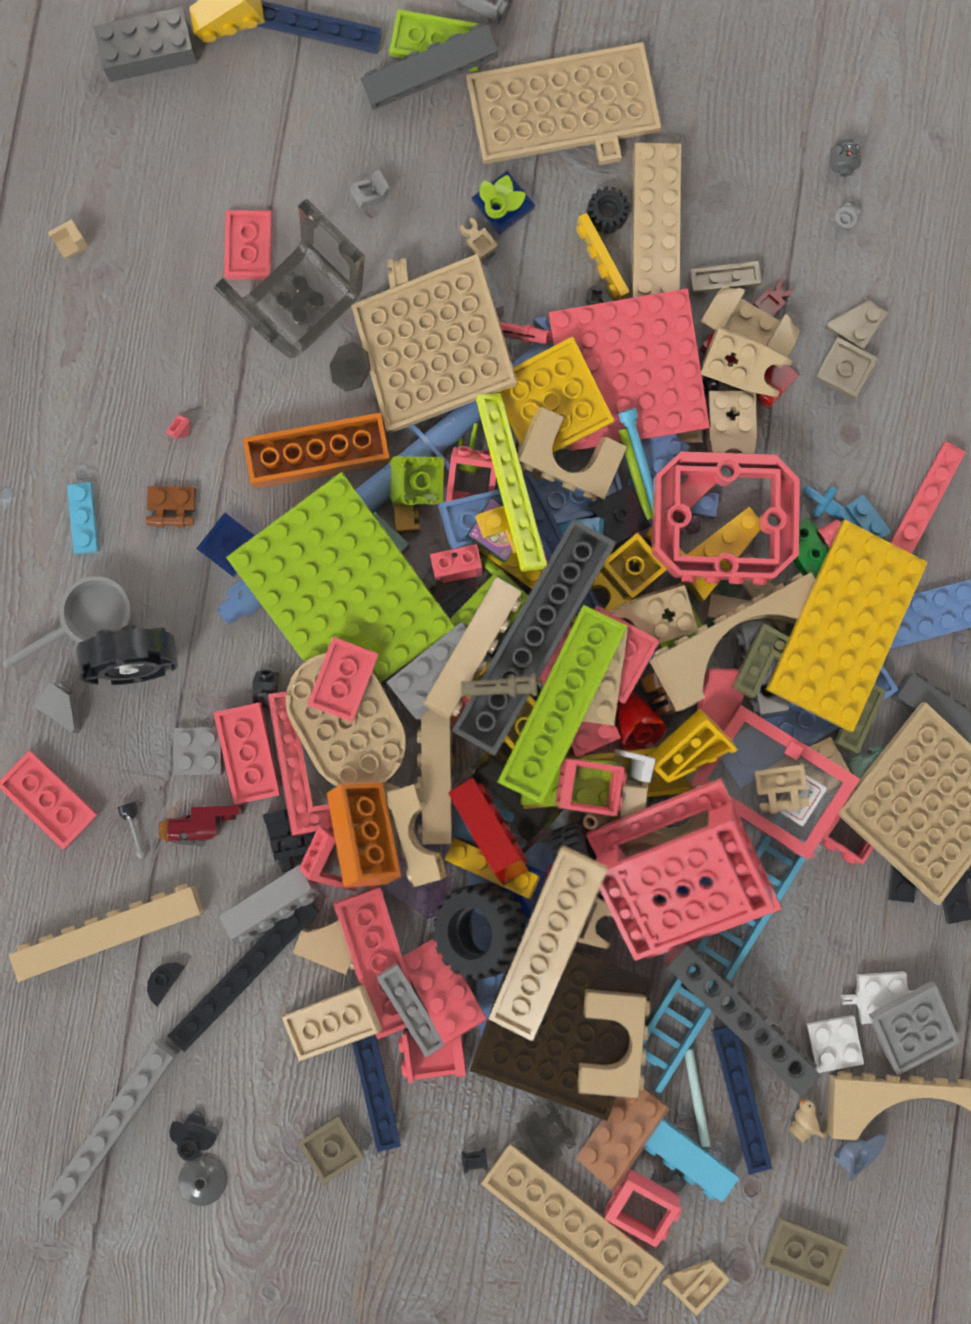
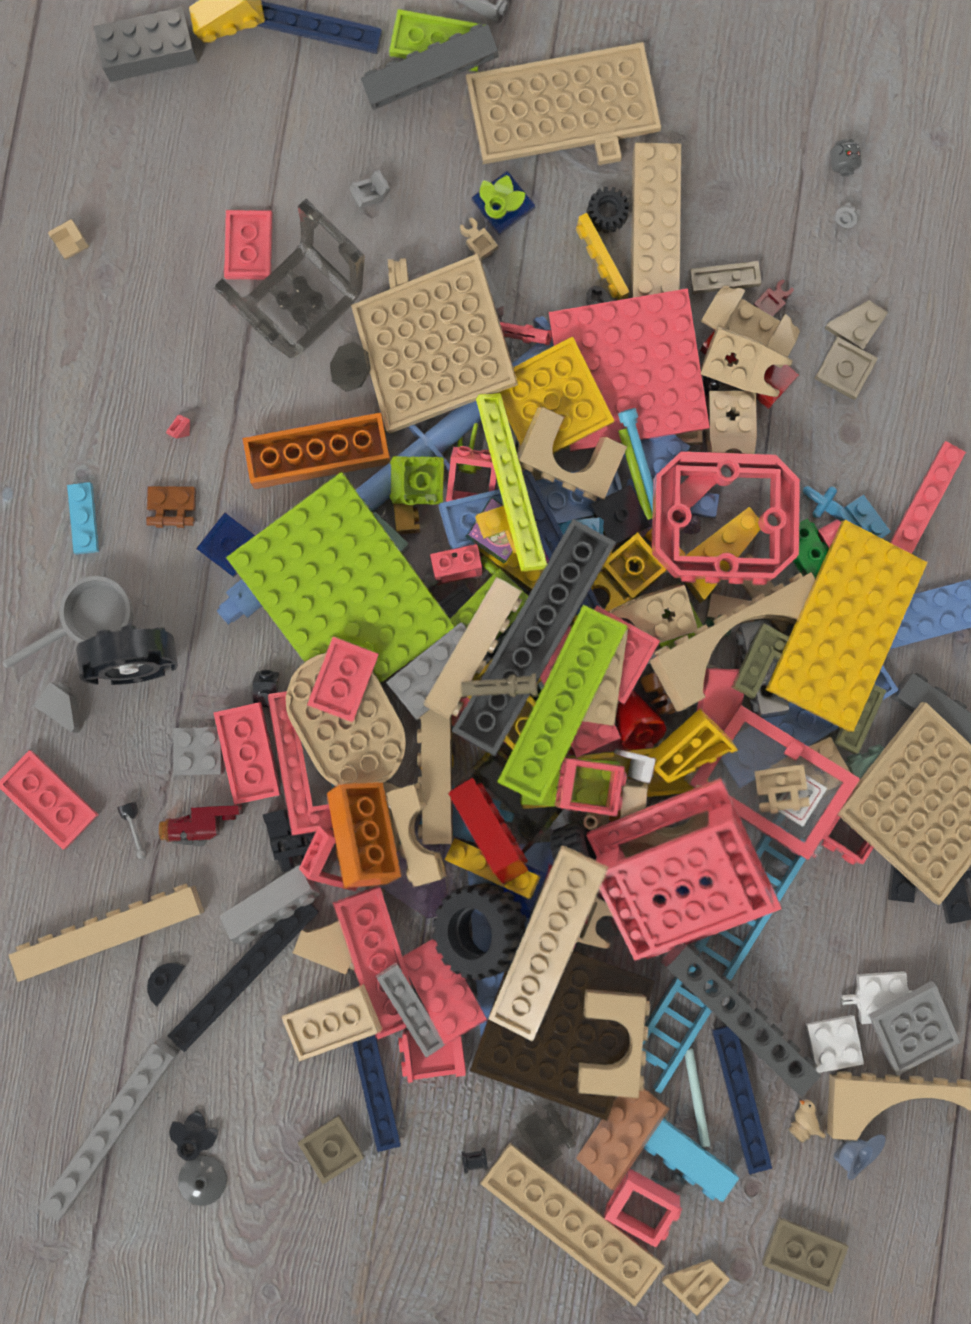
(727, 589): plate -> none

